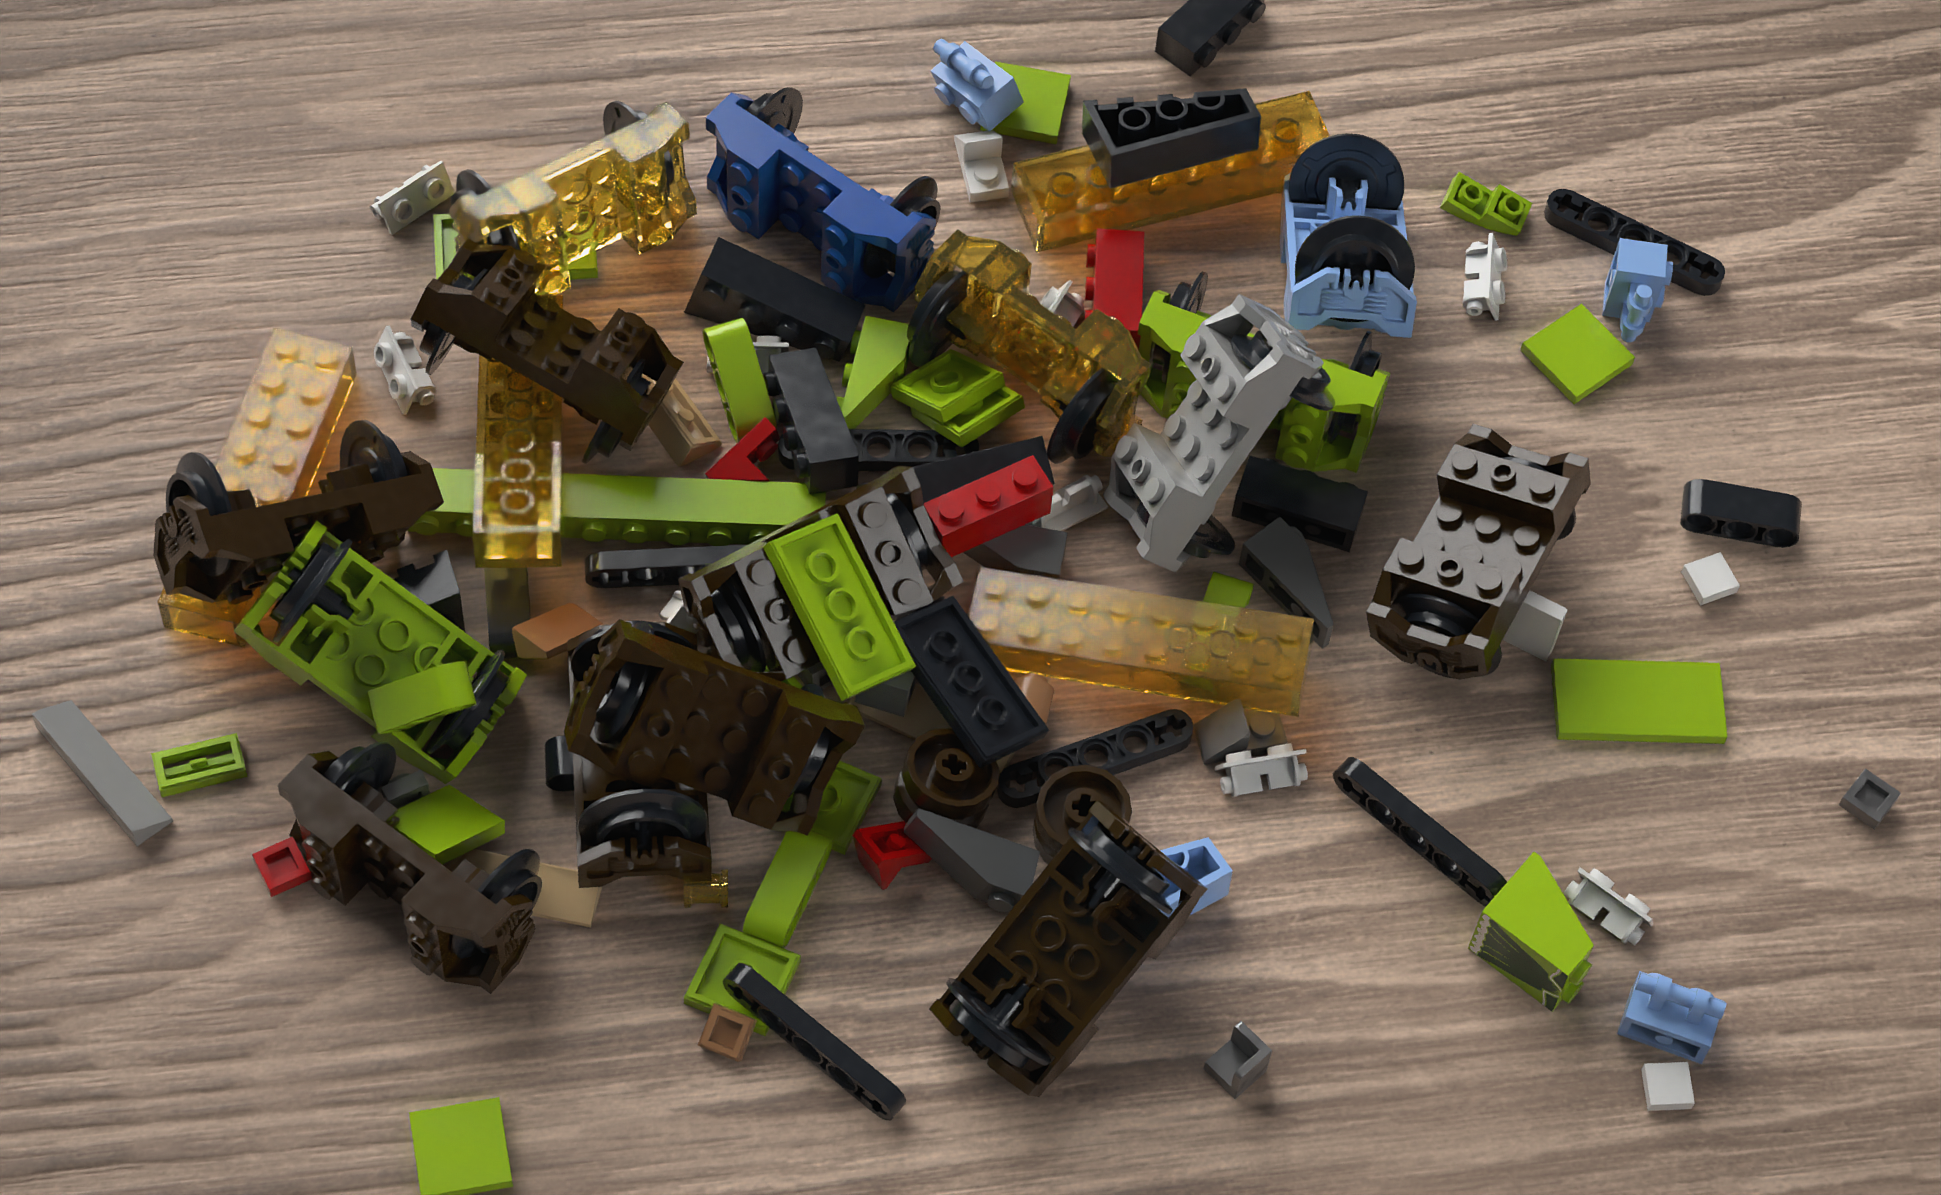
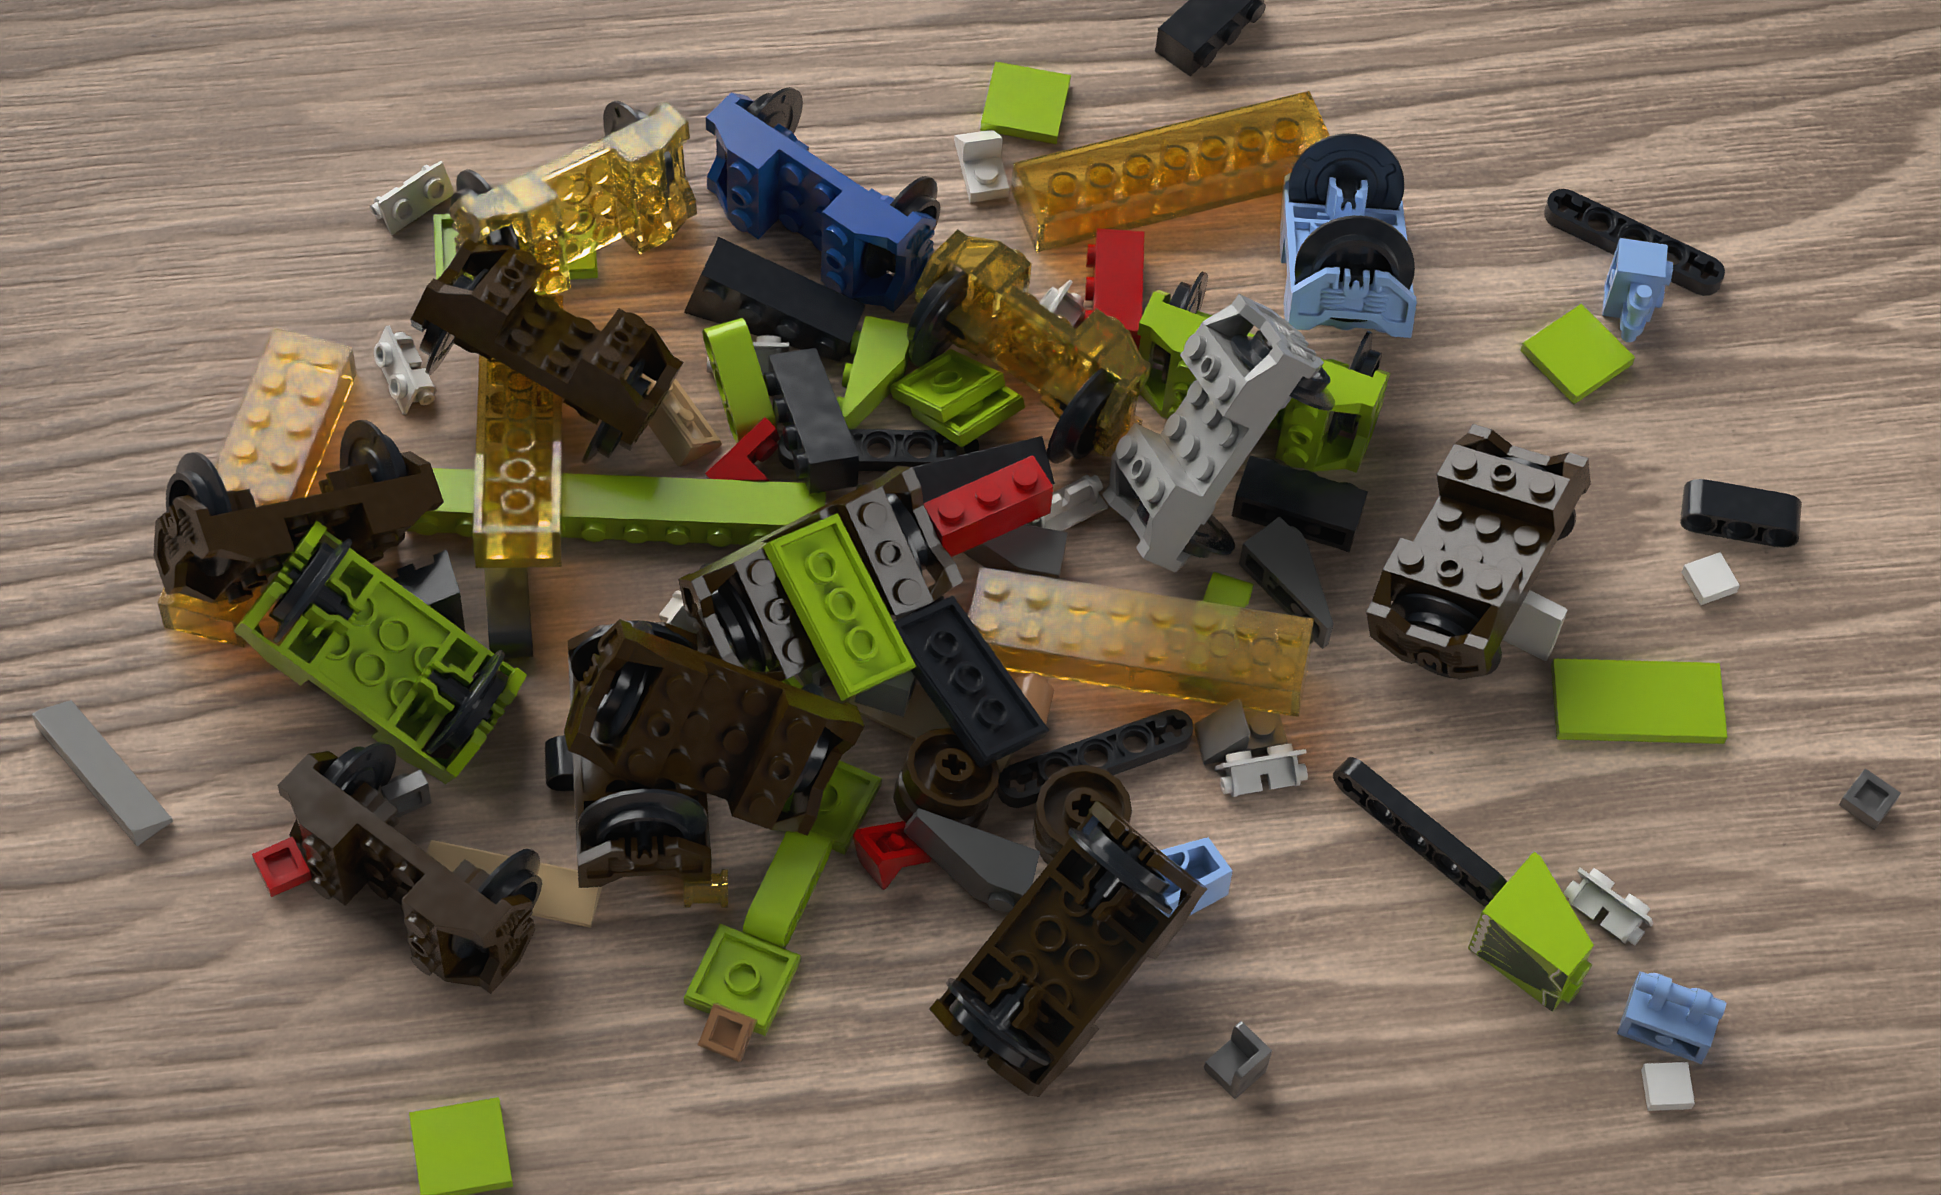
(201, 771): lime tile -> none
(421, 697): lime beam -> none
(448, 824): lime tile -> none
(549, 632): medium nougat slope -> none
(649, 566): black beam -> none
(814, 1041): black beam -> none
(974, 84): light blue brick -> none
(1168, 134): black wedge -> none
(1486, 264): white hinge -> none
(1494, 210): lime slope -> none

